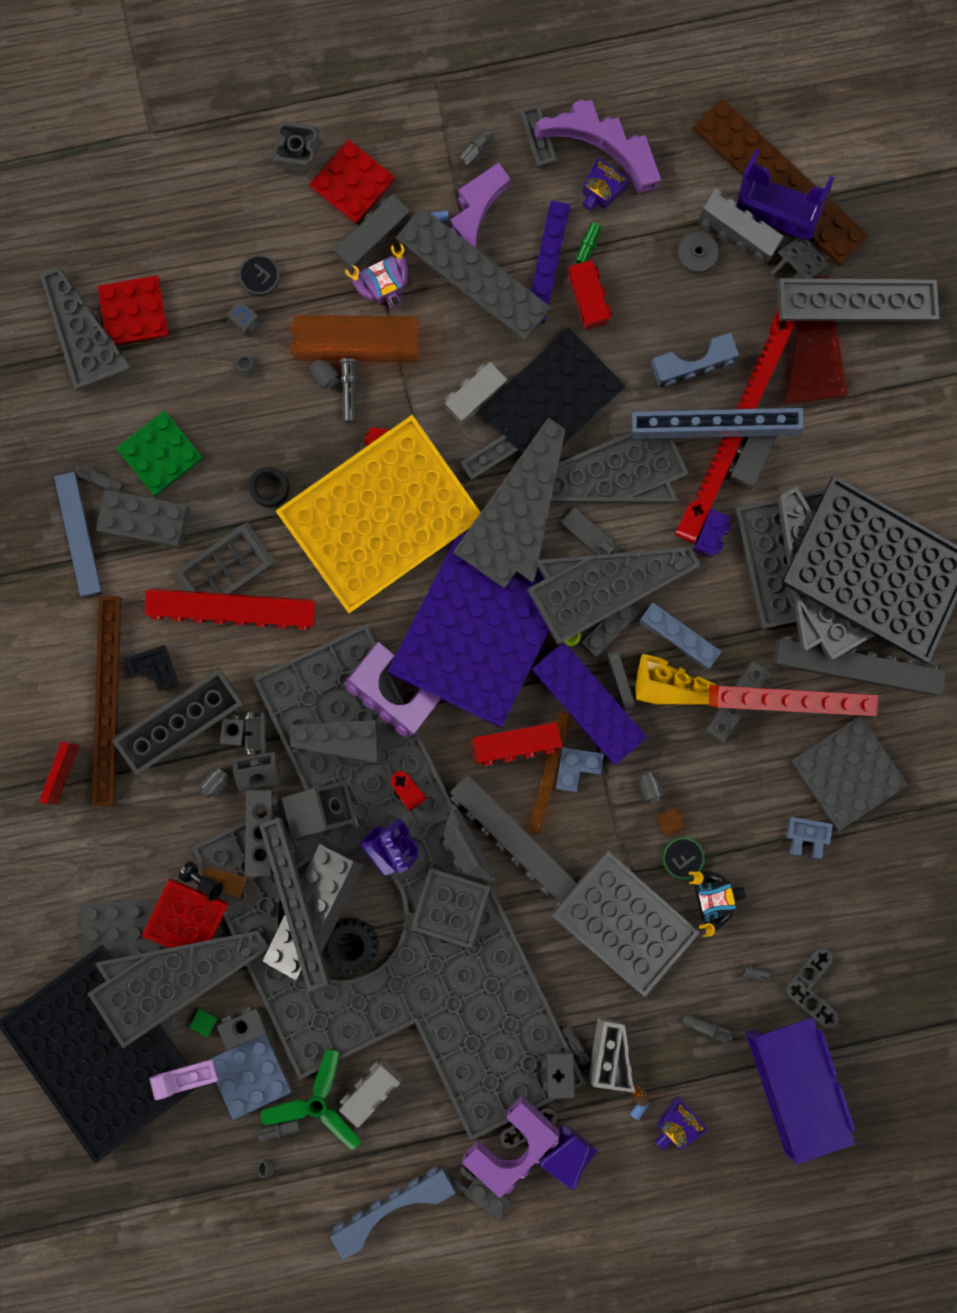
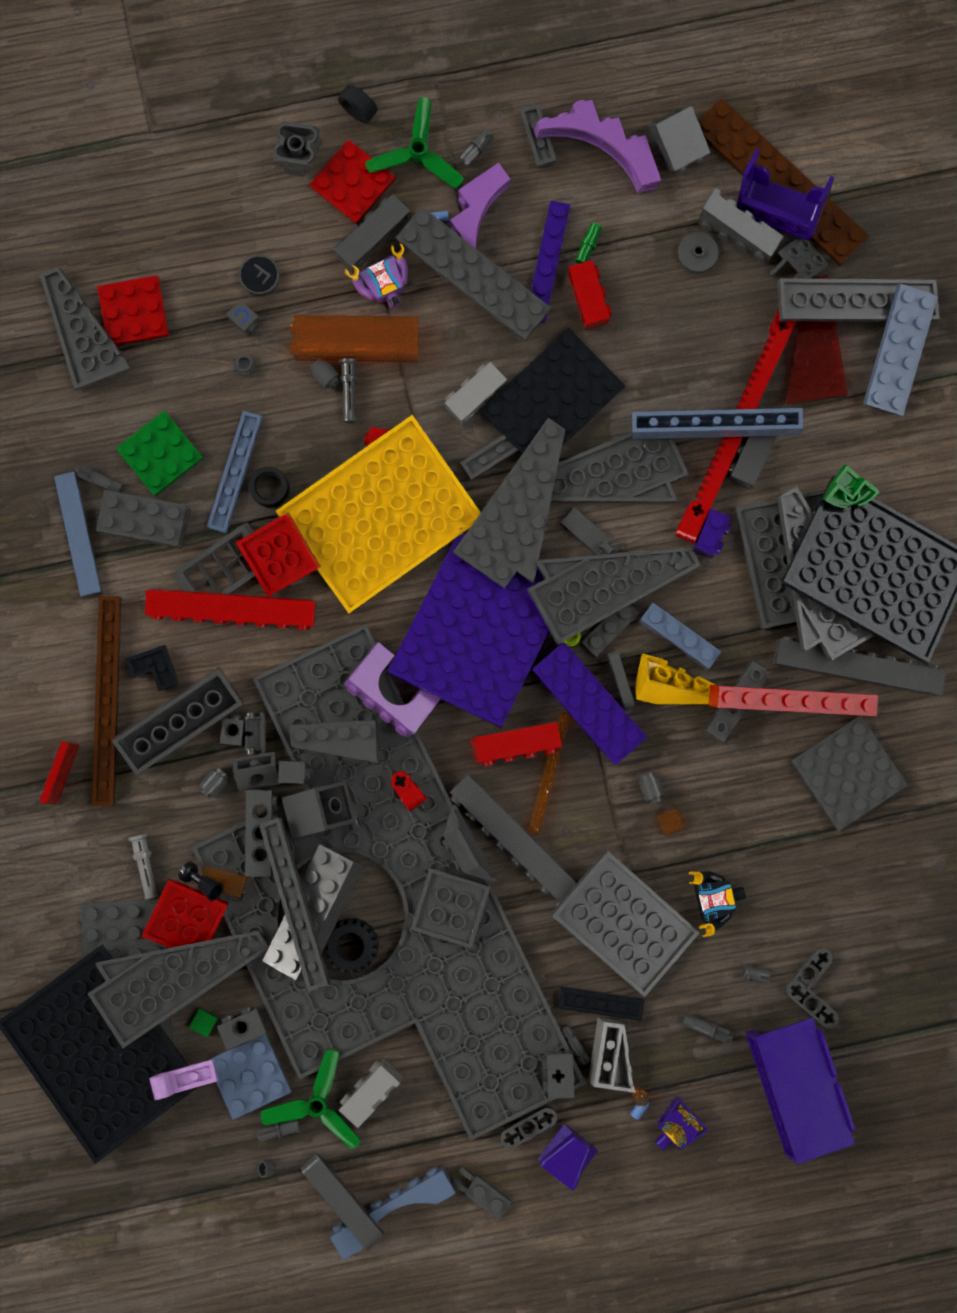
(149, 891): none -> light grey pin
(234, 472): none -> sand blue tile
(278, 554): none -> red plate
(295, 772): none -> dark grey brick
(342, 1201): none -> dark grey beam
(357, 104): none -> black tyre
(390, 847): dark purple piece -> none
(429, 159): none -> green piece
(502, 1174): medium lavender arch -> none
(572, 763): sand blue plate -> none
(601, 1003): none -> black tile
(603, 185): torso -> none
(670, 368): sand blue arch -> none
(678, 138): none -> dark grey slope
(683, 856): black tile -> none
(808, 831): sand blue plate -> none
(849, 489): none -> green brick
(900, 350): none -> sand blue plate

